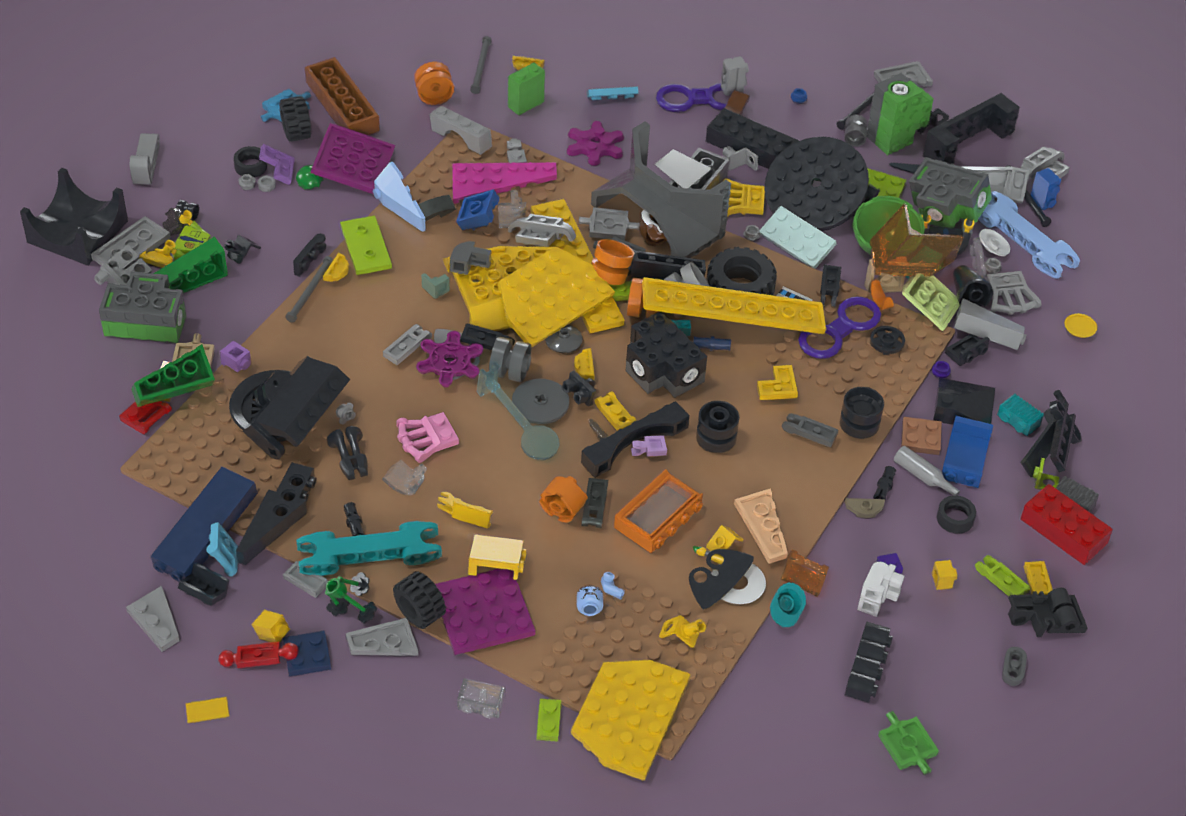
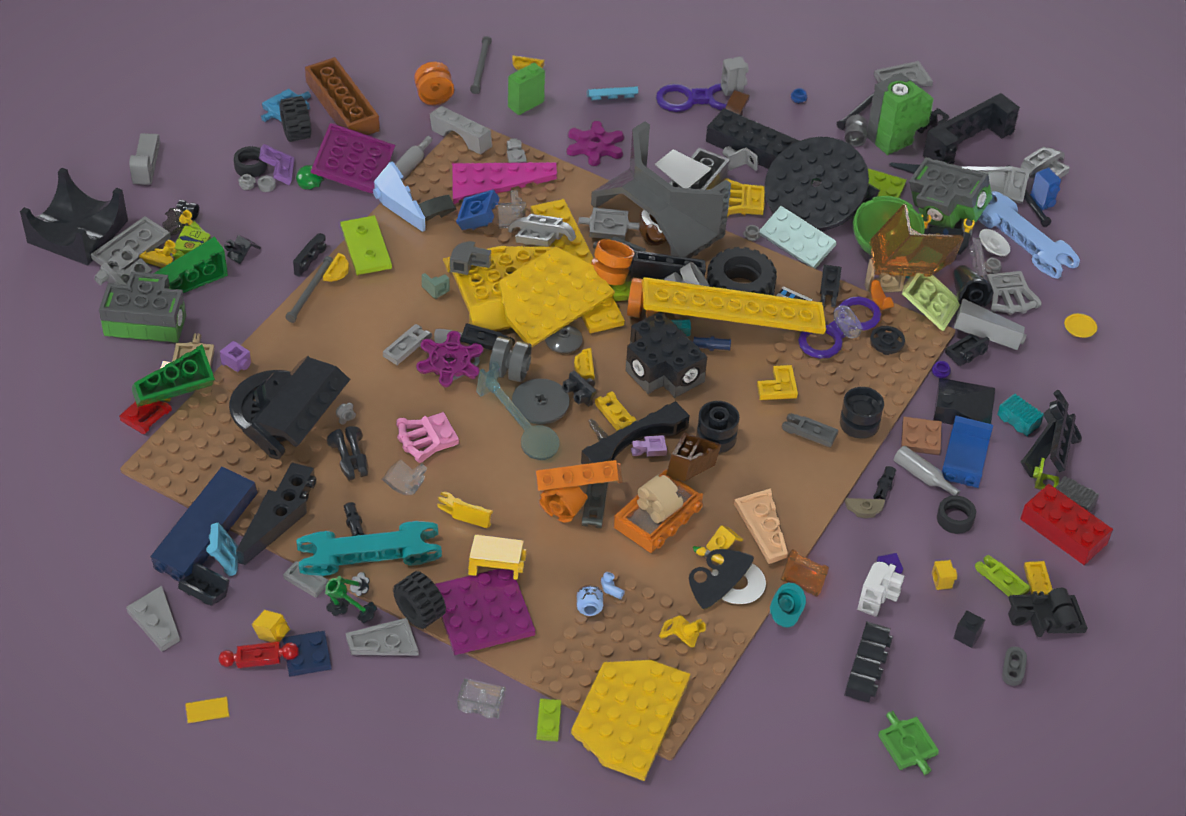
(412, 158): none -> light grey piece
(579, 475): none -> orange window
(659, 498): none -> tan brick
(692, 457): none -> reddish brown wedge
(848, 323): none -> clear plate
(969, 629): none -> black brick

